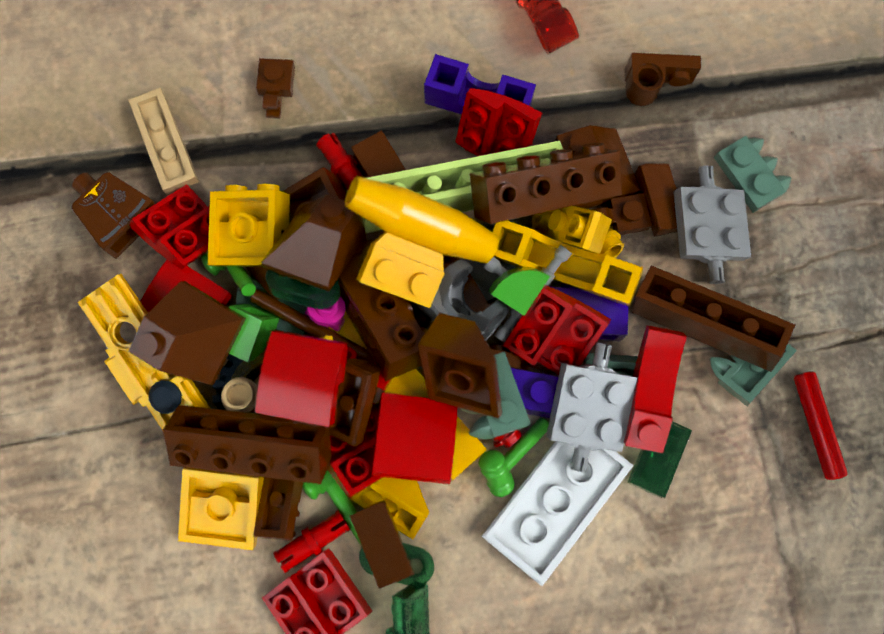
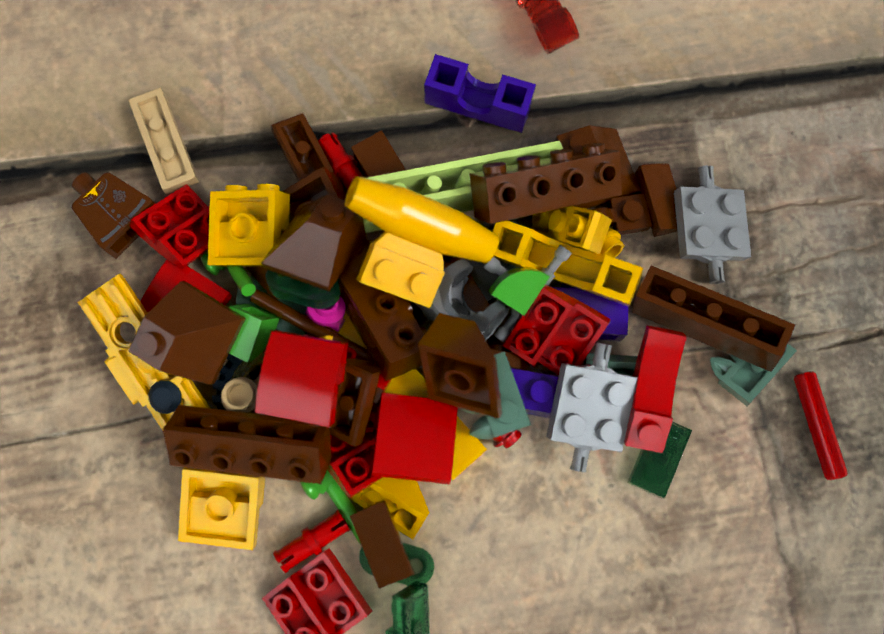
(275, 81): reddish brown plate -> none
(278, 509): reddish brown plate -> none
(300, 146): none -> reddish brown brick
(495, 123): red slope -> none
(497, 466): bright green piece -> none
(554, 508): white plate -> none
(657, 70): reddish brown plate -> none
(752, 172): sand green plate -> none

